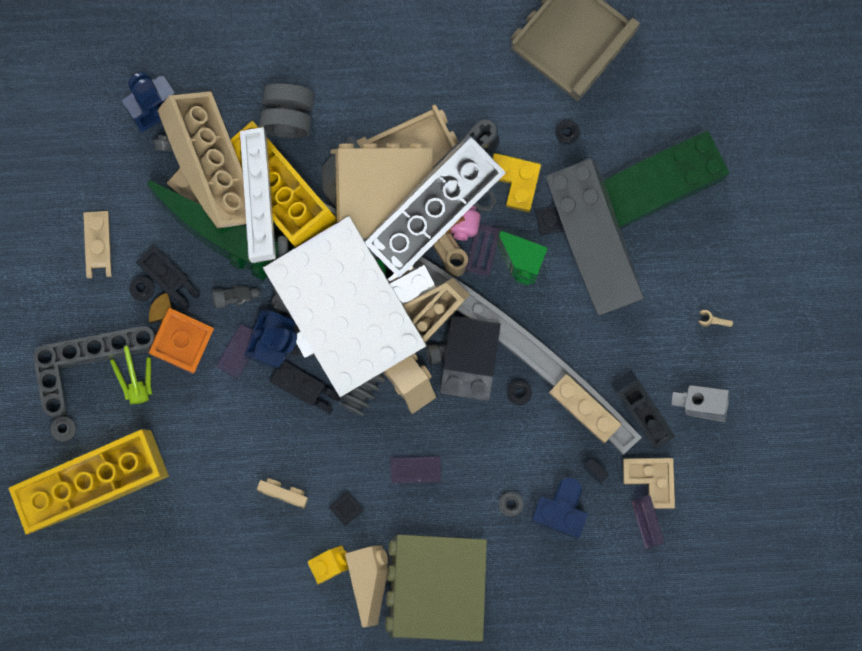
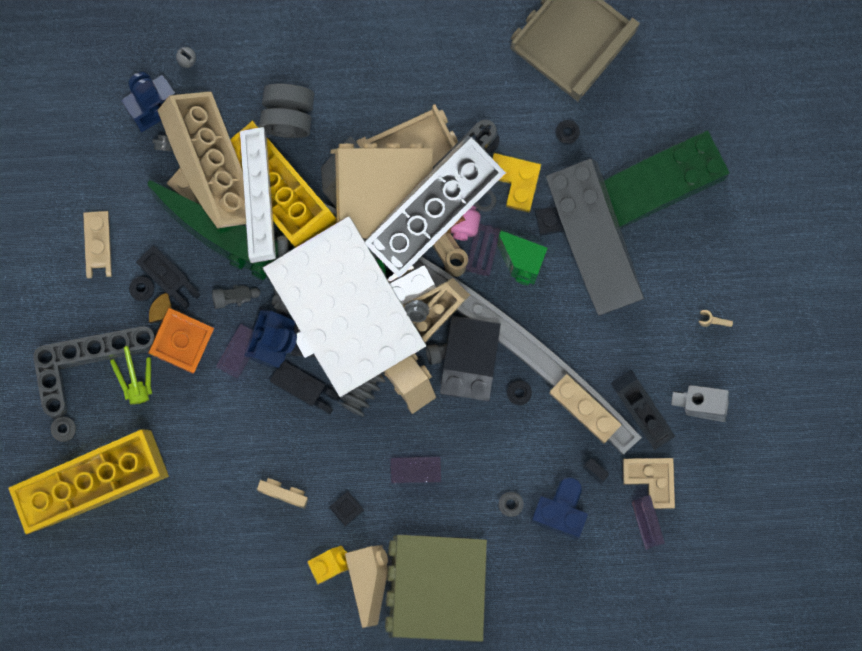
(182, 60): none -> light grey hinge
(417, 310): none -> dark grey plate

